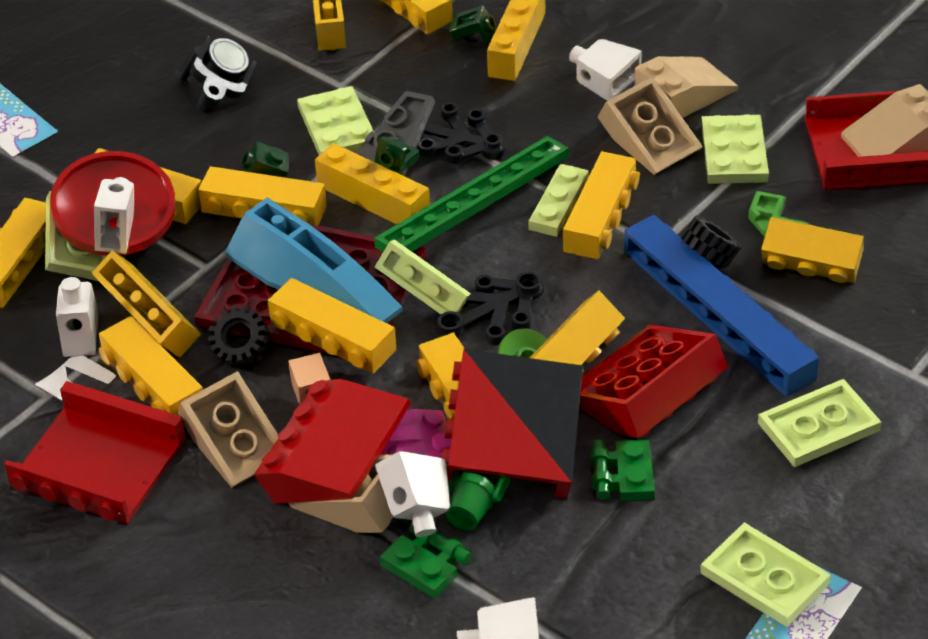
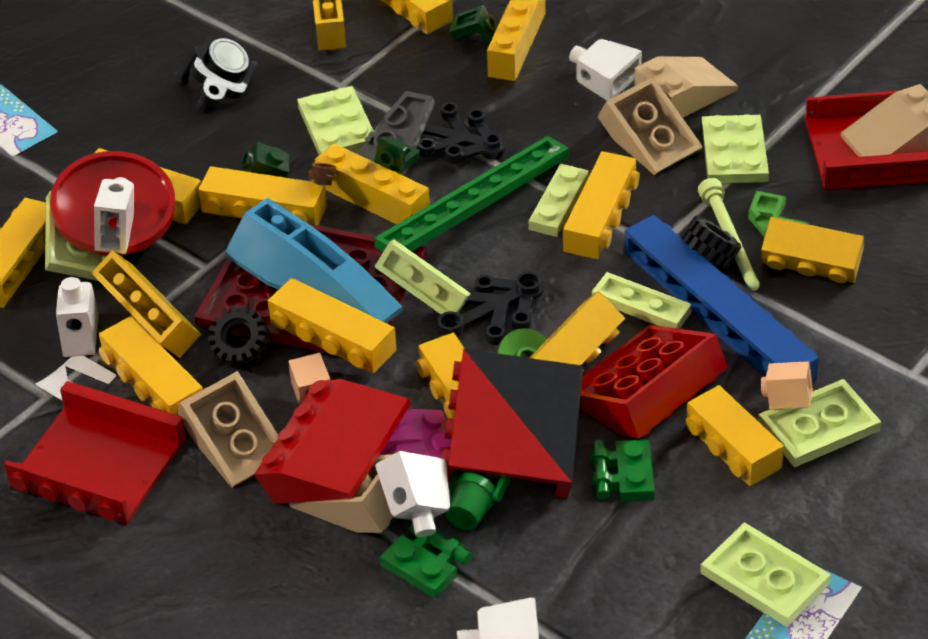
(323, 173): none -> reddish brown plate
(643, 301): none -> yellowish green plate
(712, 193): none -> yellowish green piece
(734, 435): none -> yellow brick
(788, 385): none -> light nougat brick

